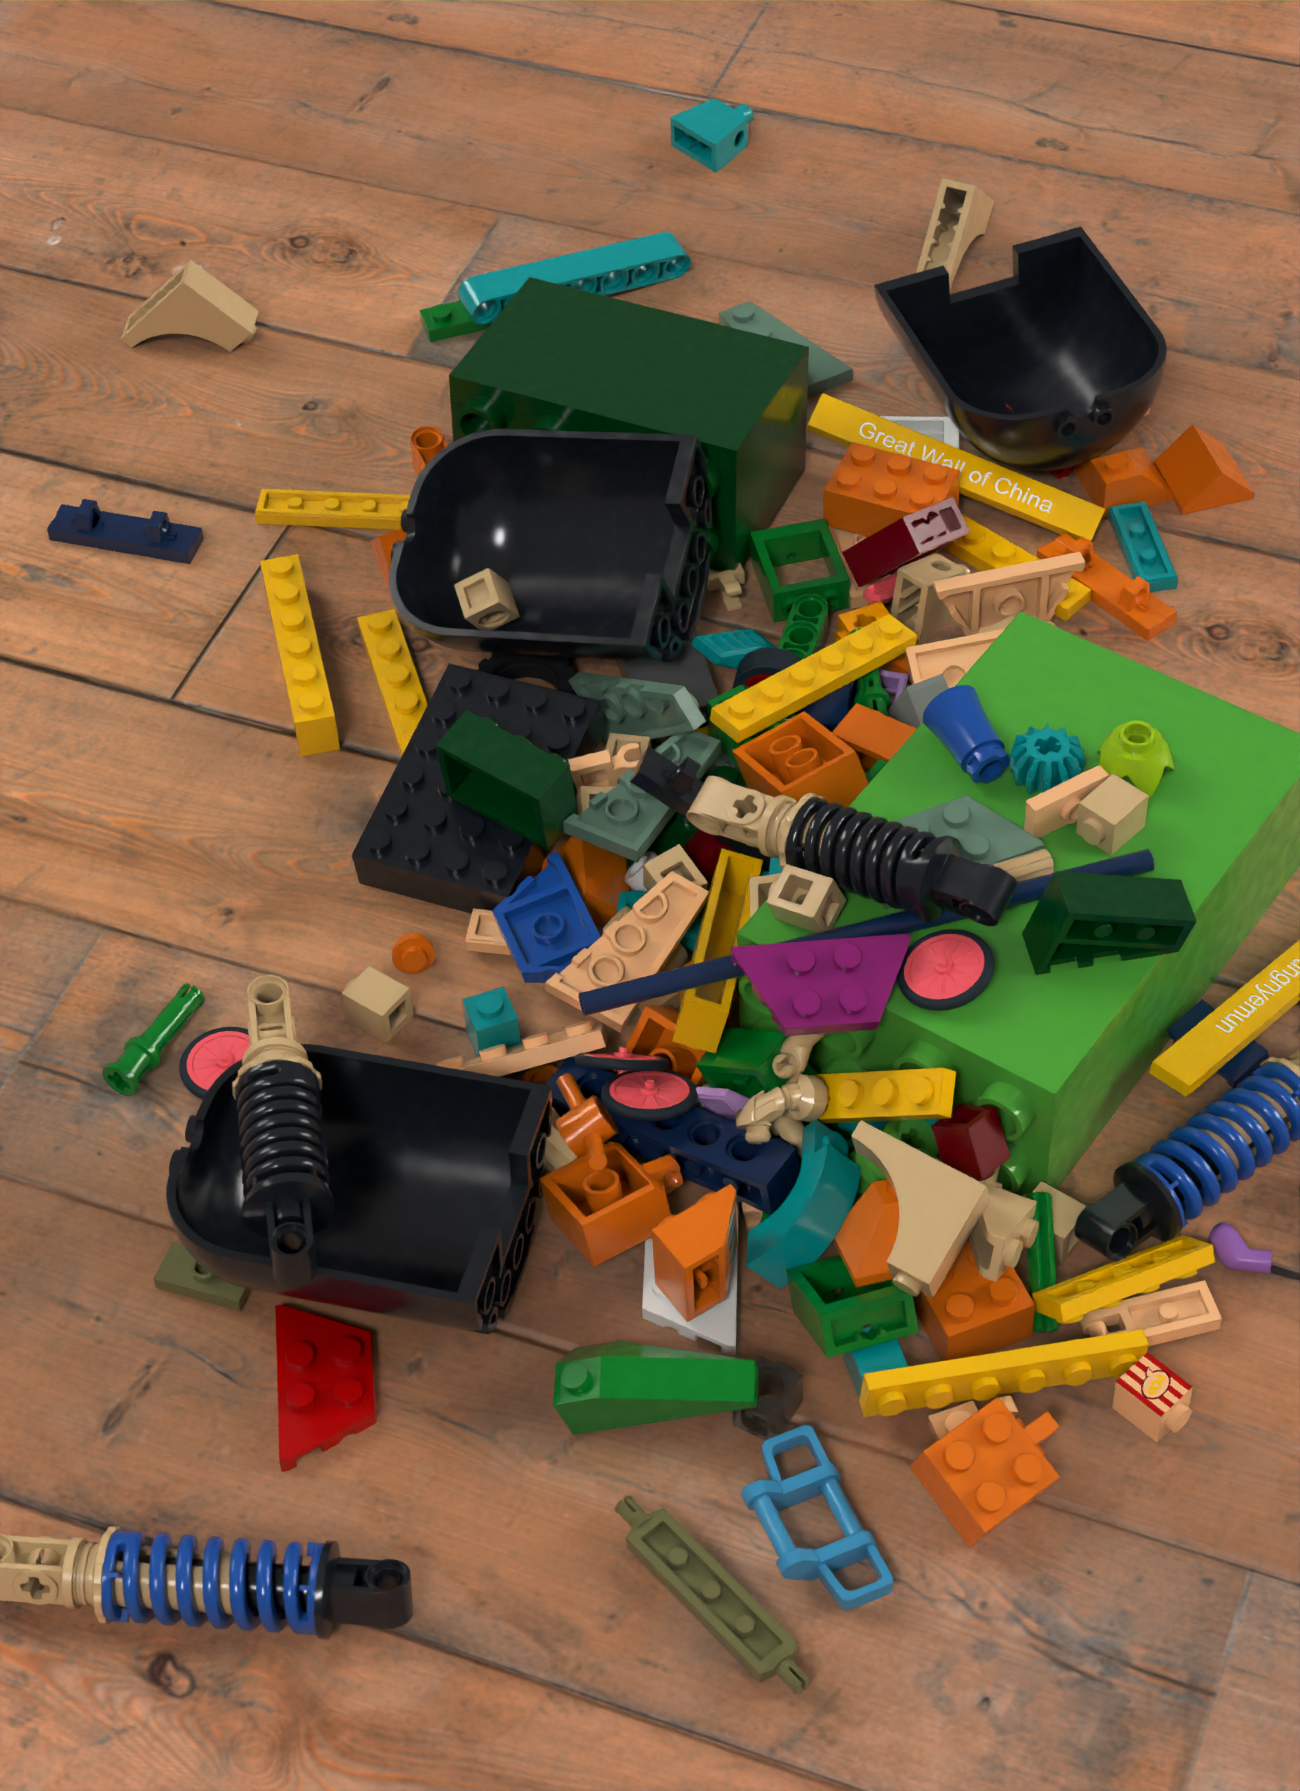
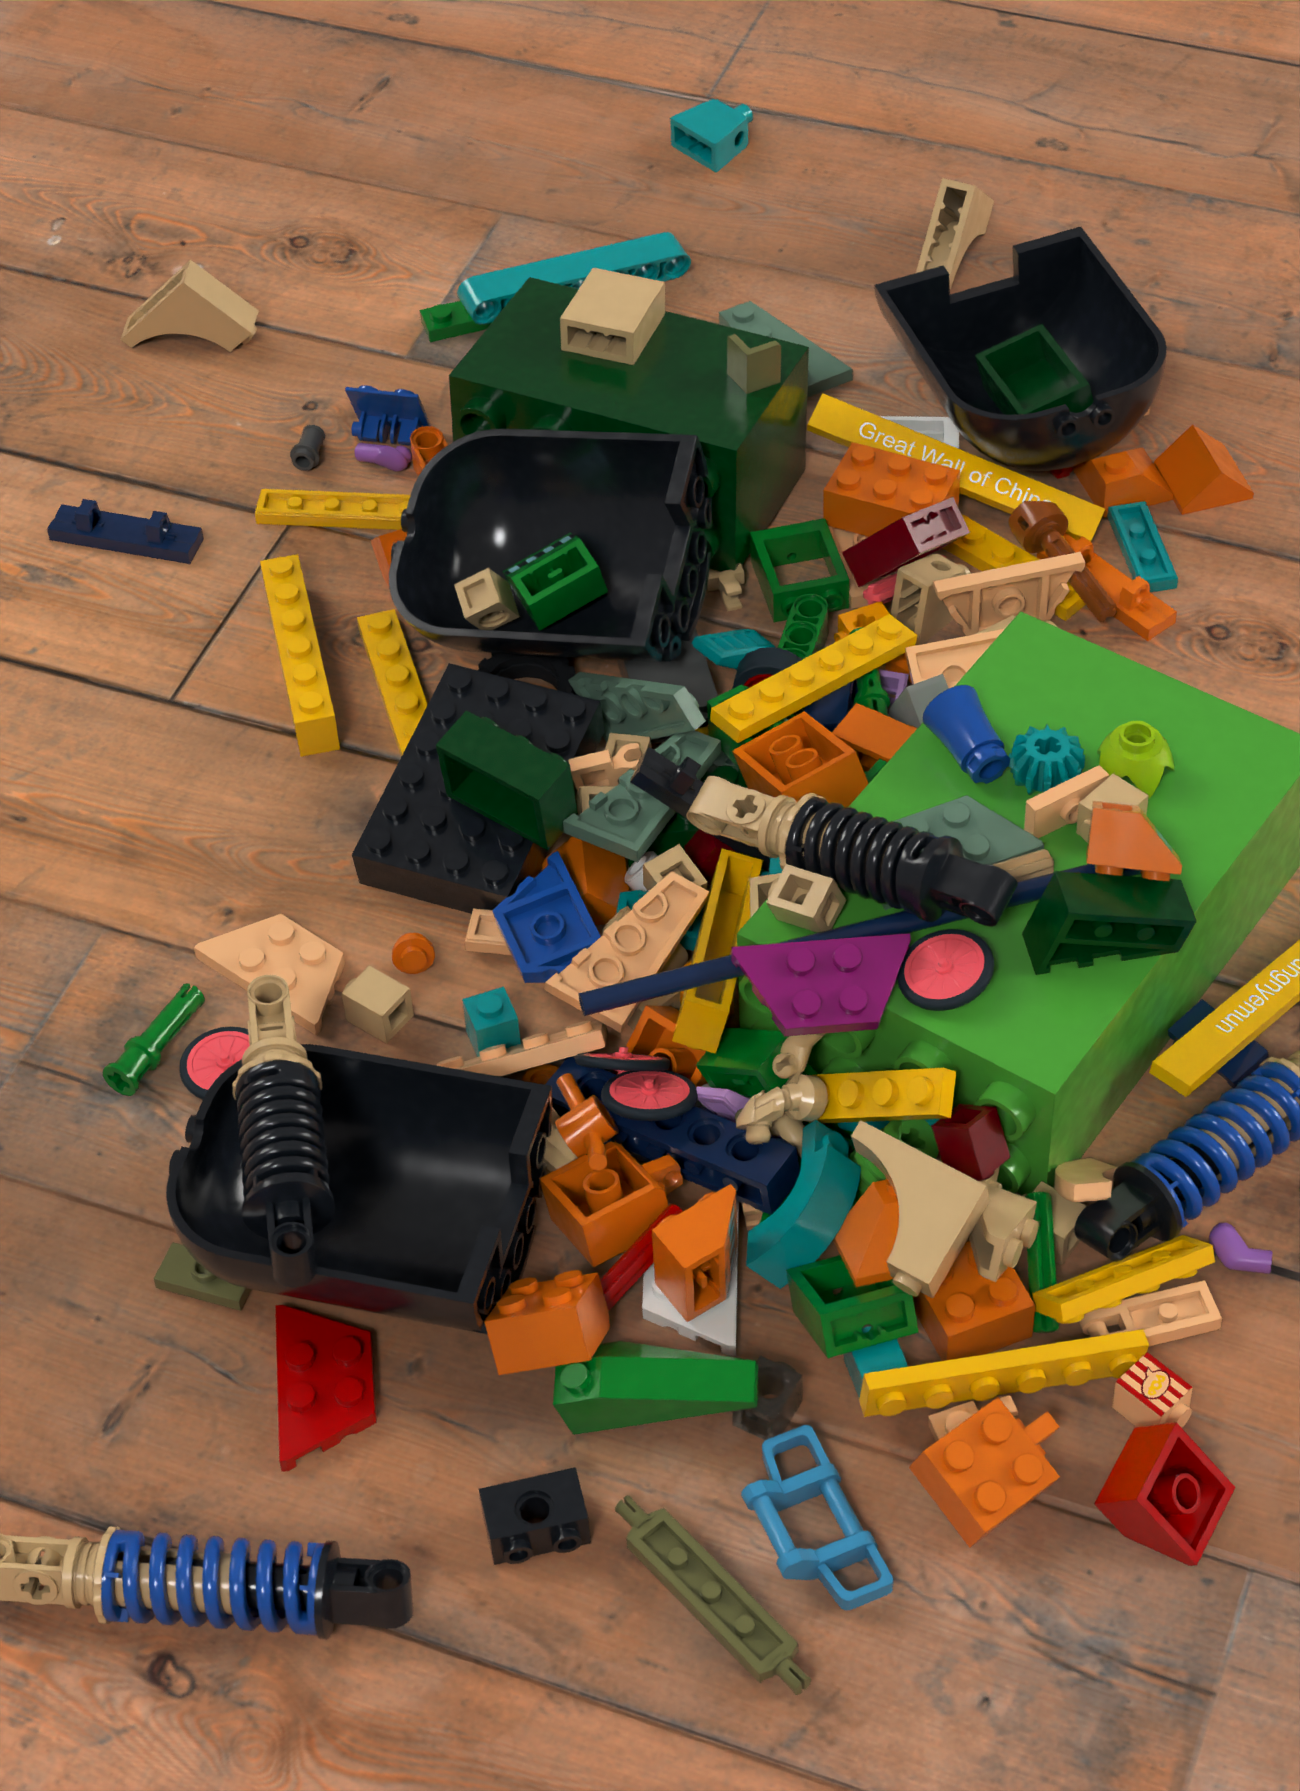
(283, 950): none -> light nougat wing
(306, 453): none -> dark grey pin
(385, 456): none -> medium lavender arm
(386, 409): none -> blue hinge
(548, 1322): none -> orange hinge
(548, 1496): none -> black brick
(556, 580): none -> green slope
(612, 316): none -> tan brick
(632, 1262): none -> red axle
(753, 367): none -> olive panel
(1032, 375): none -> dark green piece
(1045, 533): none -> dark orange piece
(1084, 1180): none -> light nougat tile
(1126, 838): none -> orange slope
(1165, 1493): none -> red slope

